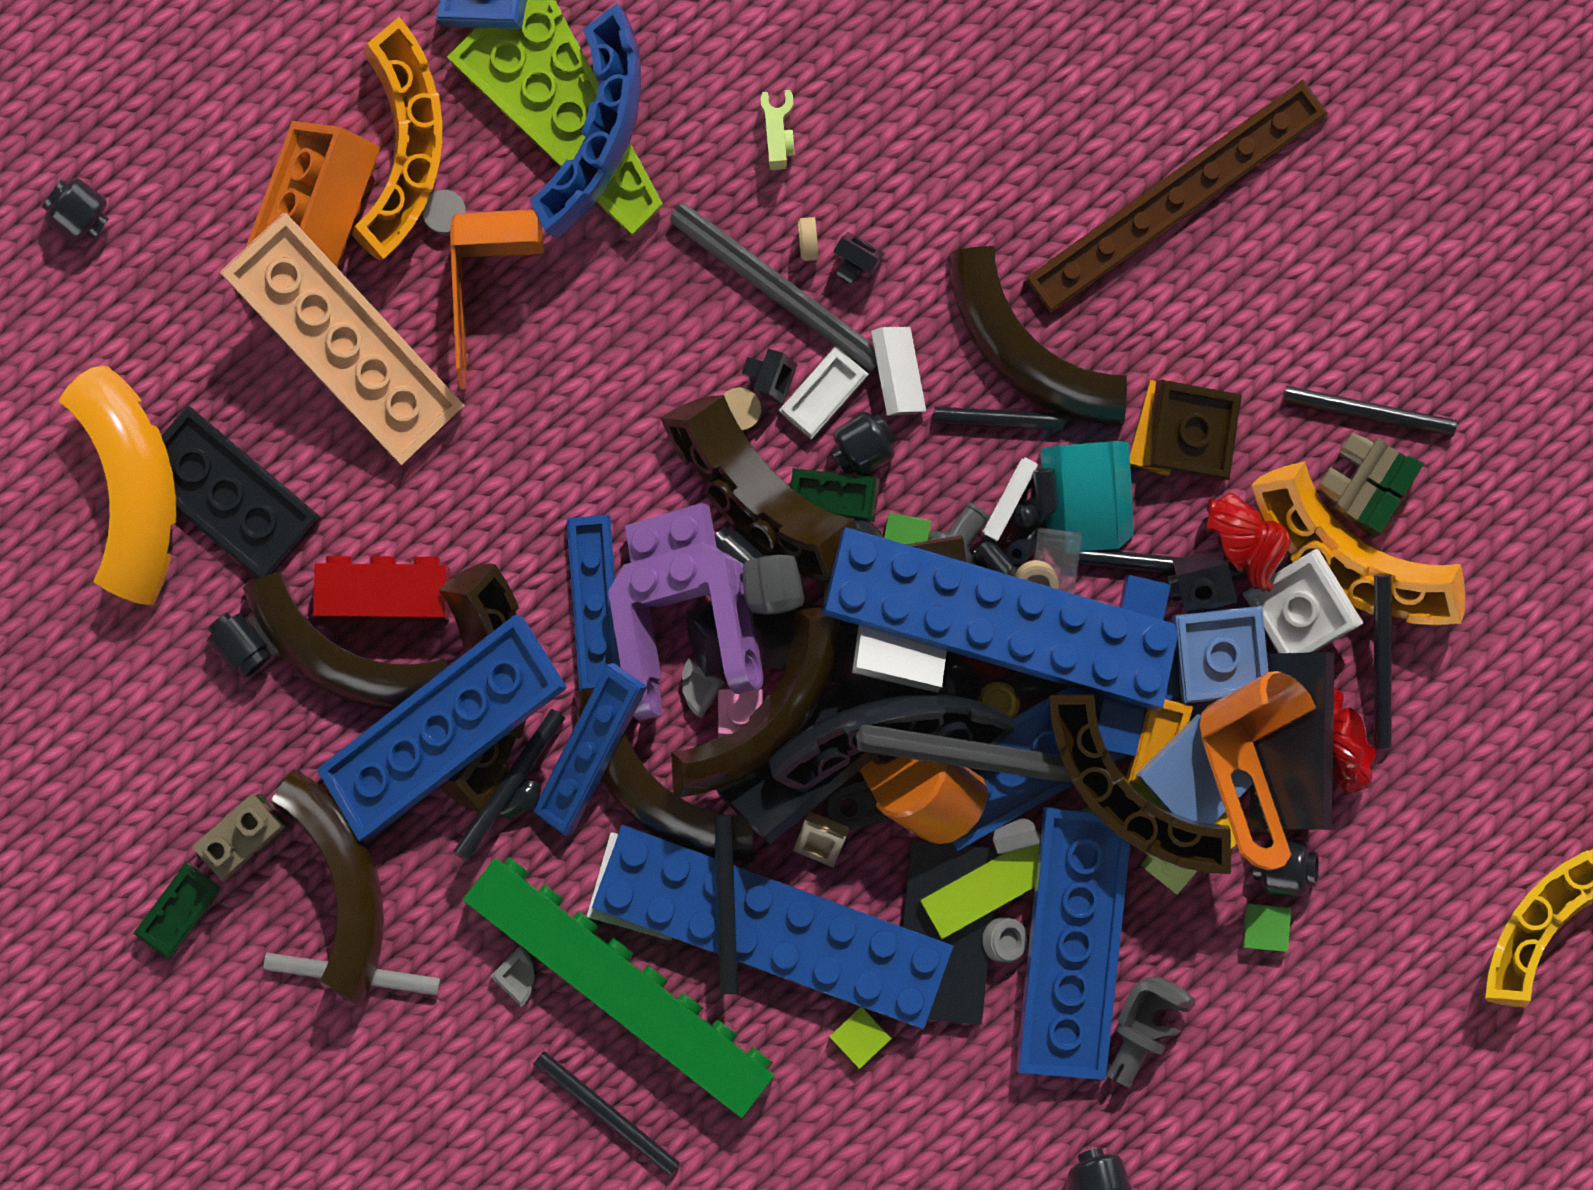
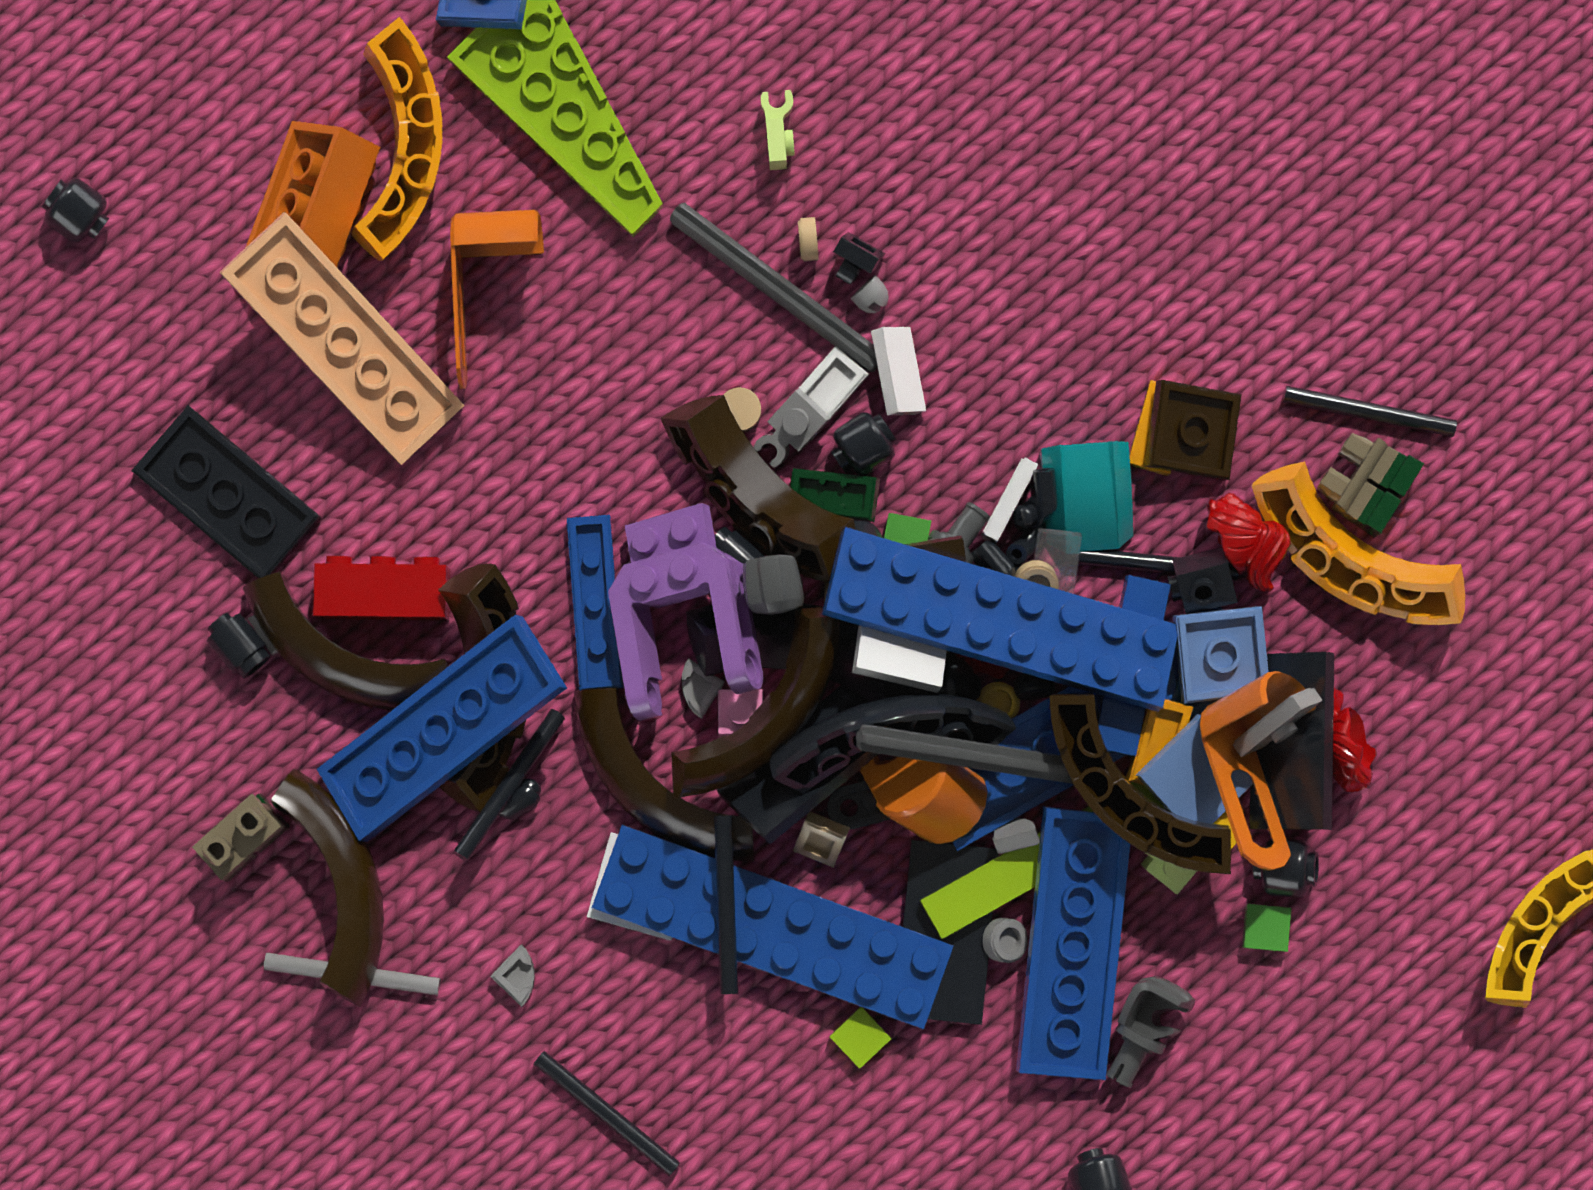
(137, 483): light orange brick -> none
(178, 910): dark green plate -> none
(440, 209): light grey tile -> none
(589, 749): blue tile -> none
(606, 128): blue brick -> none
(619, 986): green brick -> none
(771, 375): black tile -> none
(794, 424): none -> light grey plate
(871, 296): none -> light grey hinge
(999, 418): black bar -> none
(1019, 356): dark brown brick -> none
(1176, 197): reddish brown tile -> none
(1278, 723): none -> light grey plate
(1305, 606): white tile -> none
(1382, 660): black bar -> none

